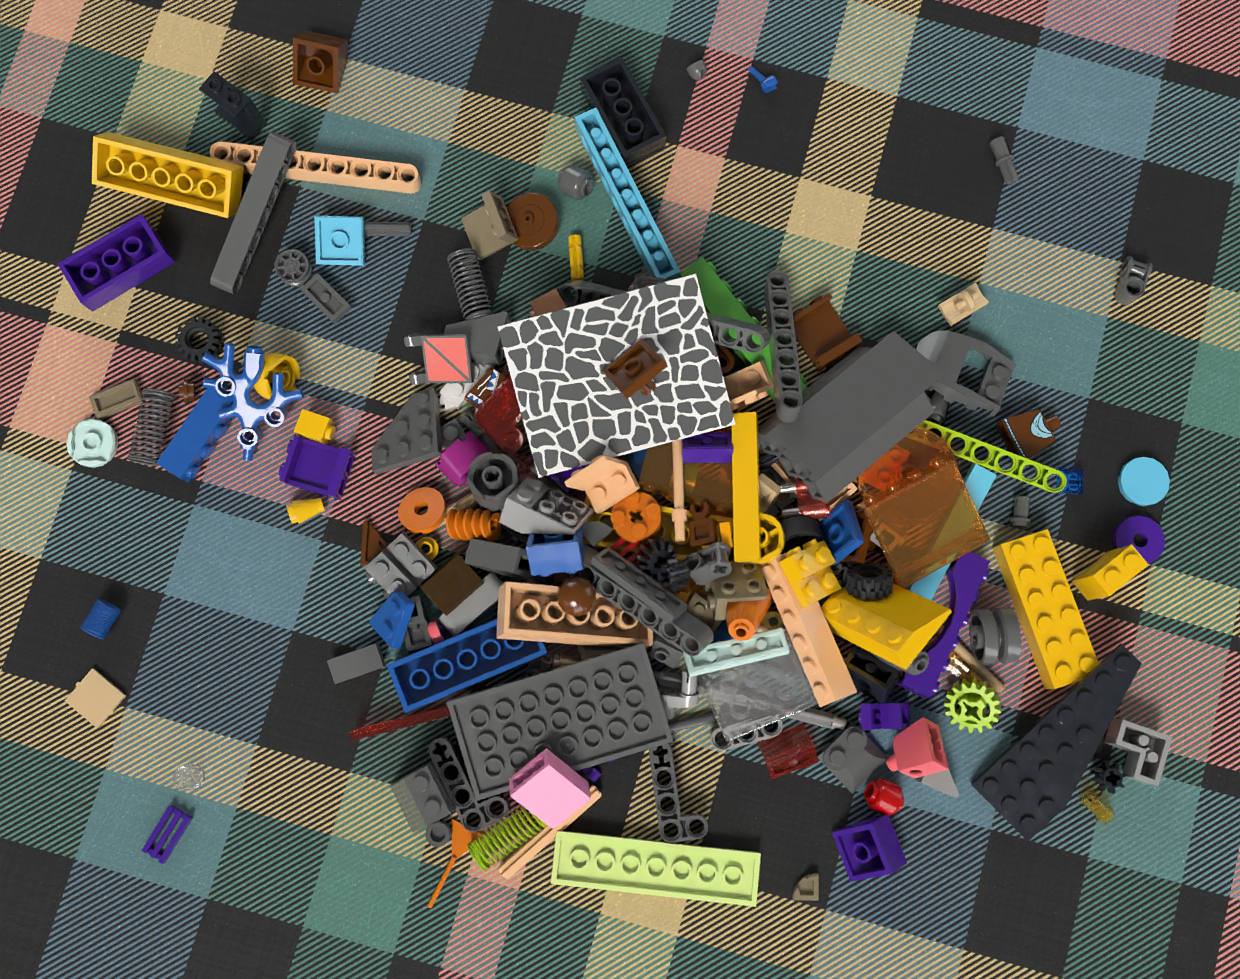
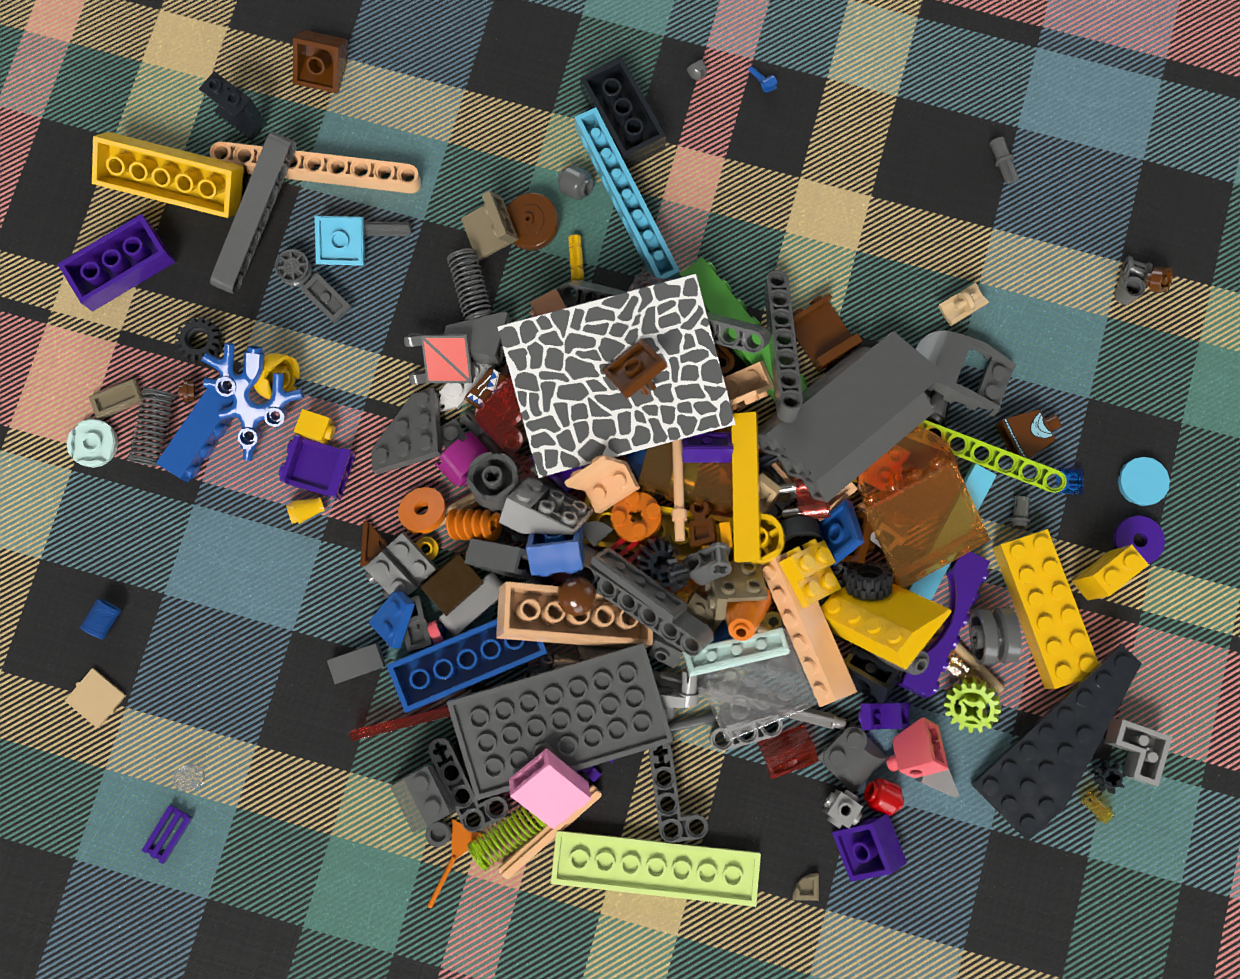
(833, 806): none -> light grey brick
(1159, 279): none -> reddish brown plate

